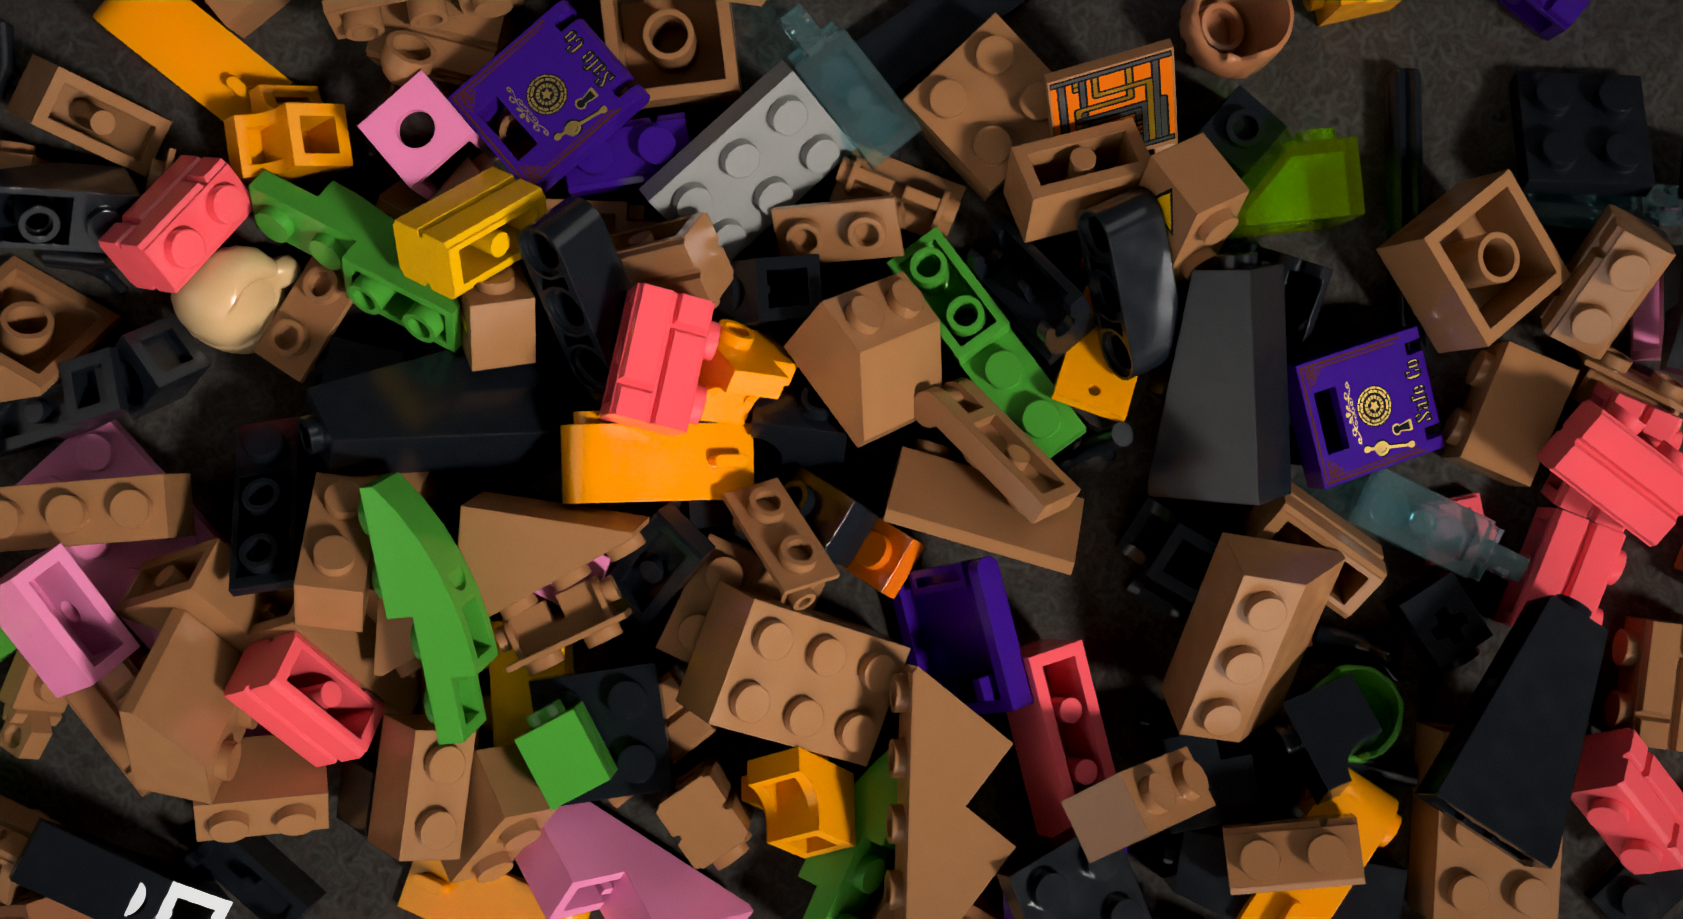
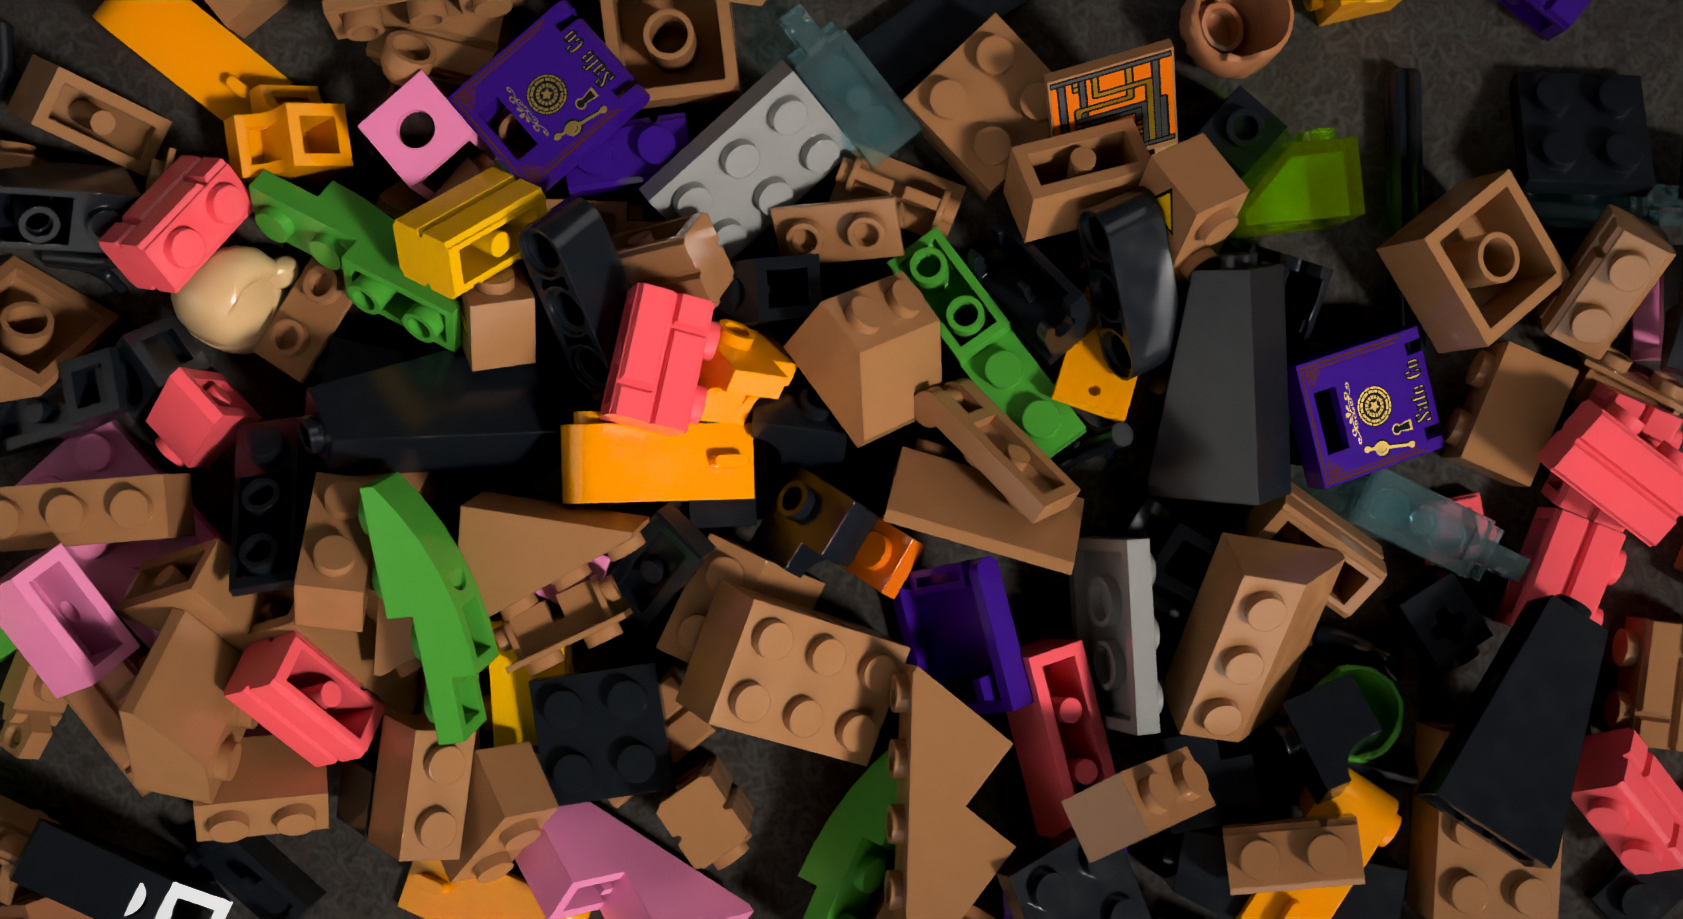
(198, 417): none -> coral slope
(565, 752): bright green brick -> none
(781, 540): medium nougat hinge -> none
(804, 801): light orange brick -> none
(1118, 629): none -> light grey plate

